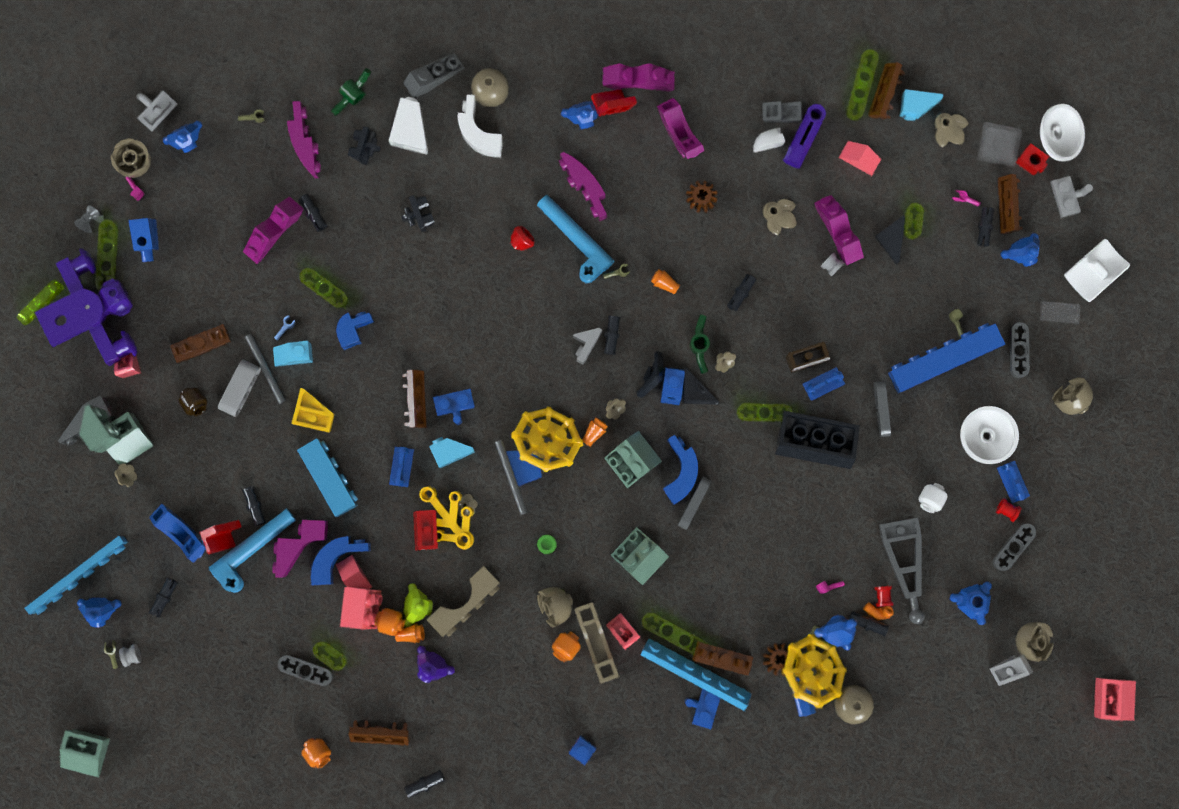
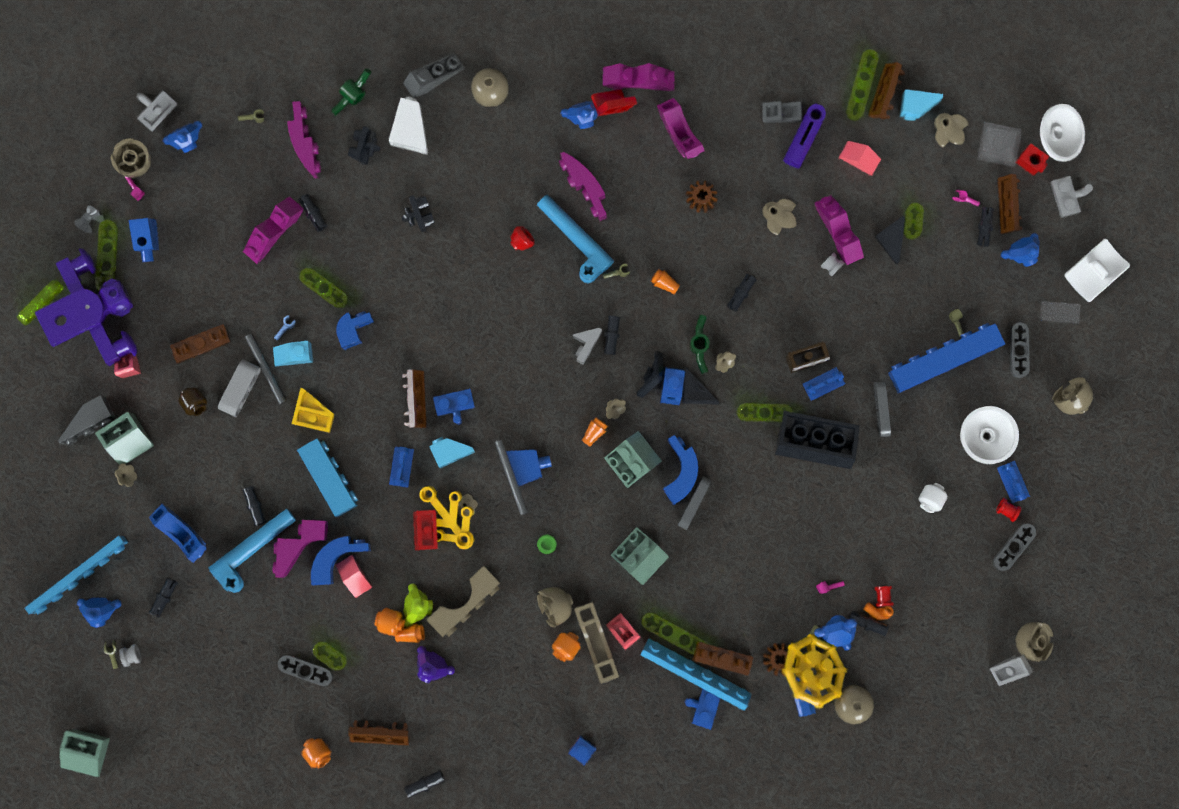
(97, 430): sand green slope -> none
(219, 536): red panel -> none
(360, 608): coral slope -> none
(482, 142): white arch -> none
(549, 429): yellow plate -> none
(768, 140): white brick -> none
(901, 531): dark grey plate -> none
(974, 601): blue rock -> none
(1114, 699): coral slope -> none

